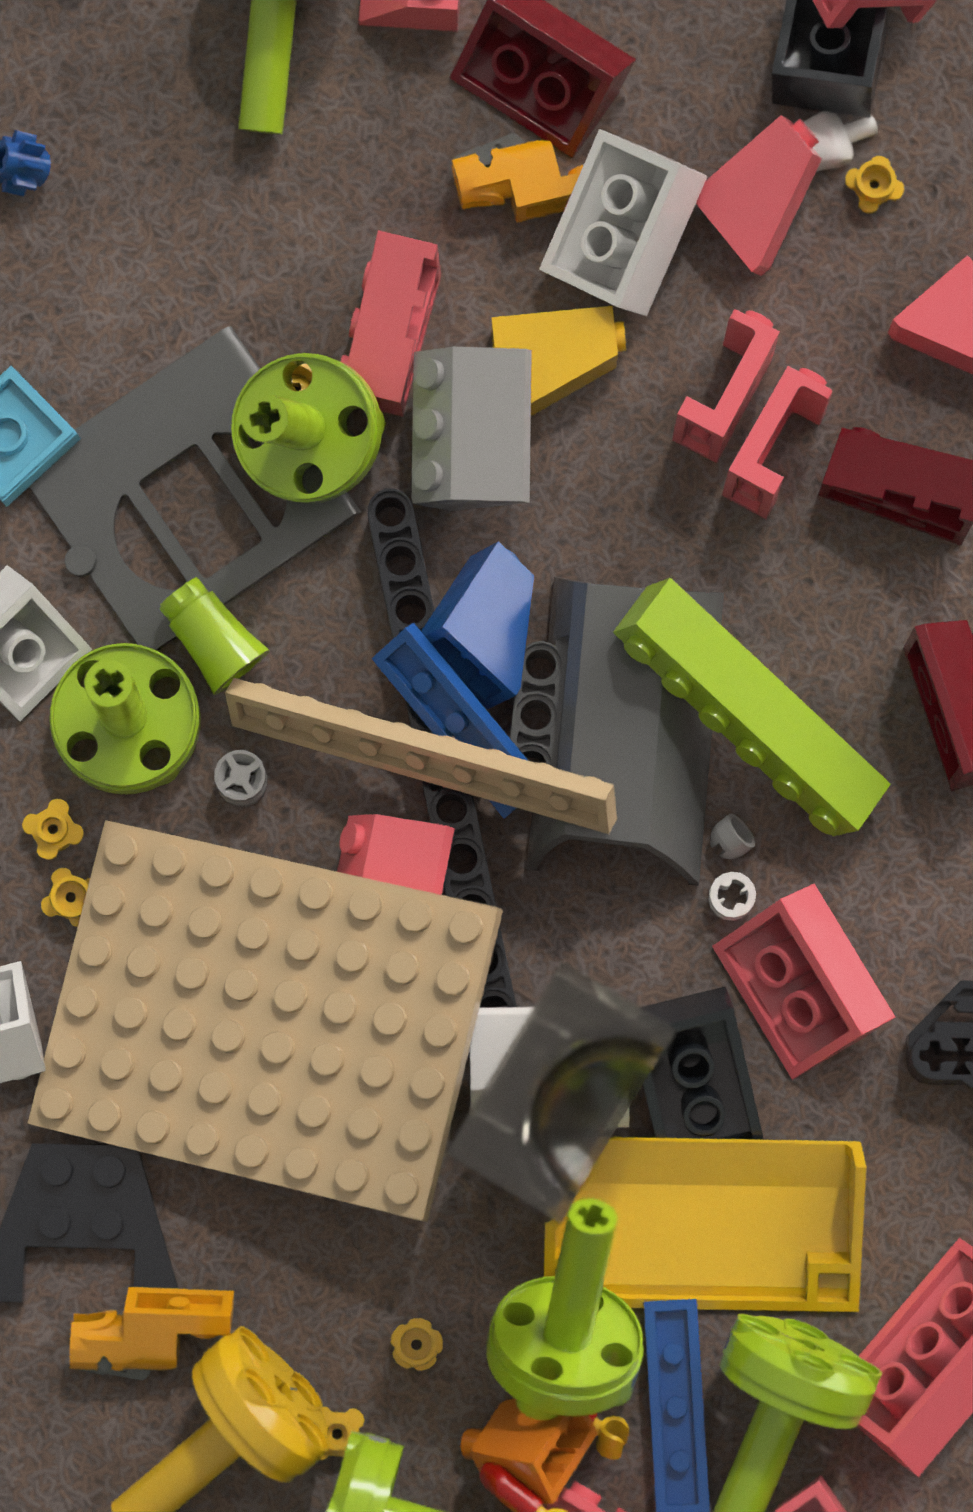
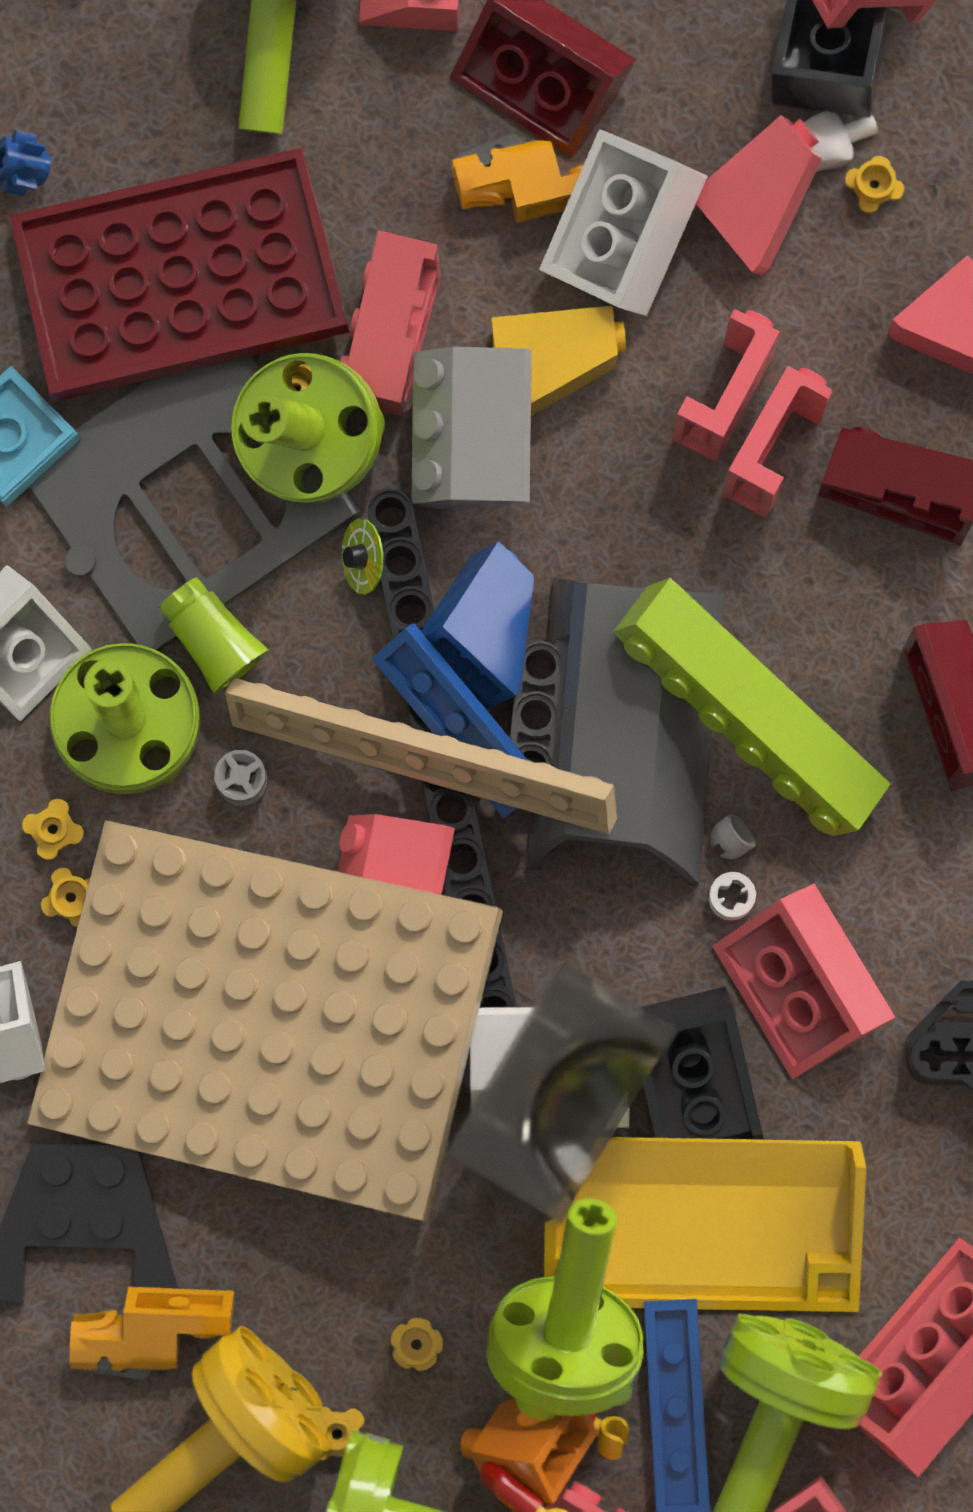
(178, 274): none -> dark red plate
(362, 556): none -> piece

